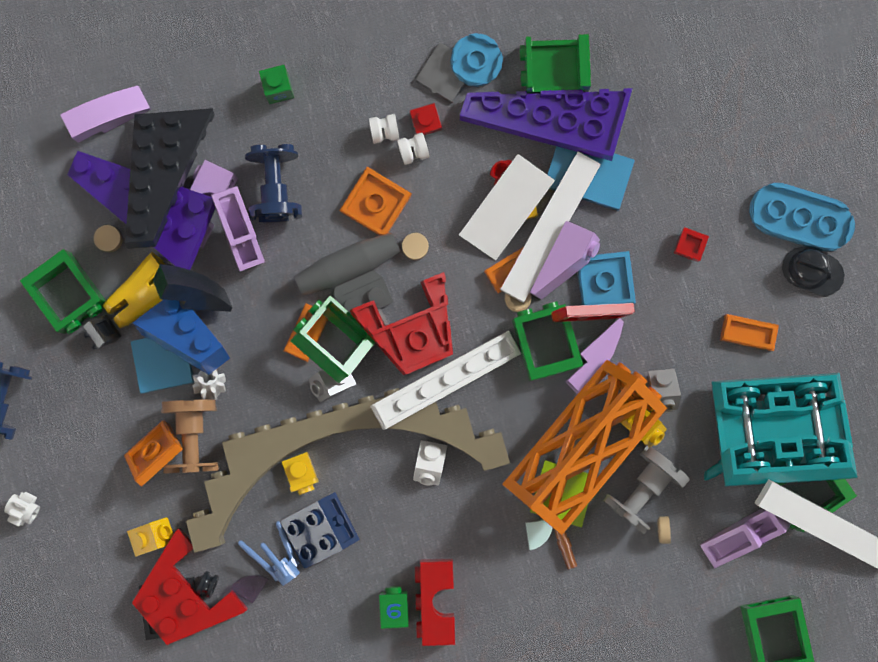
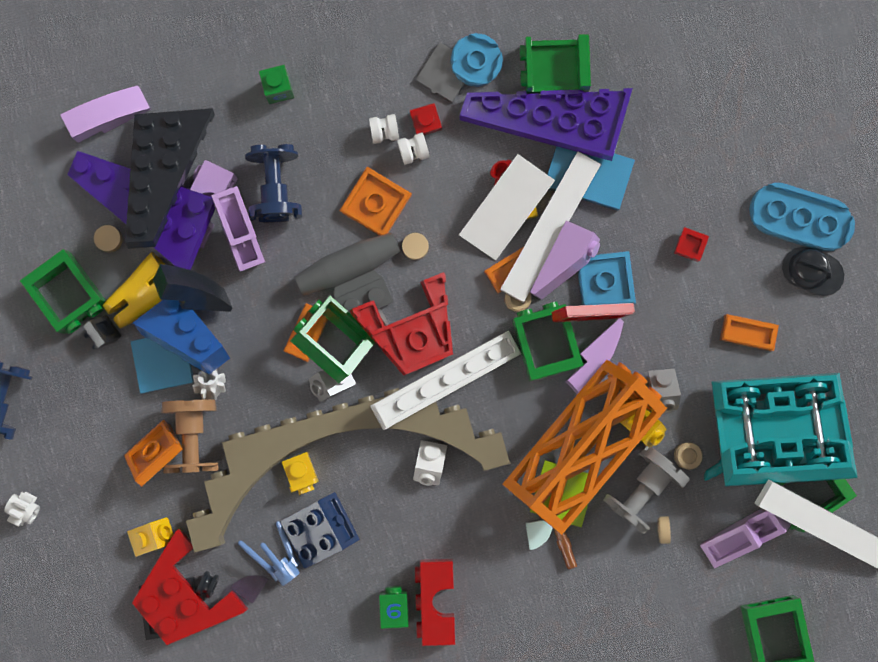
(688, 456): none -> tan tile

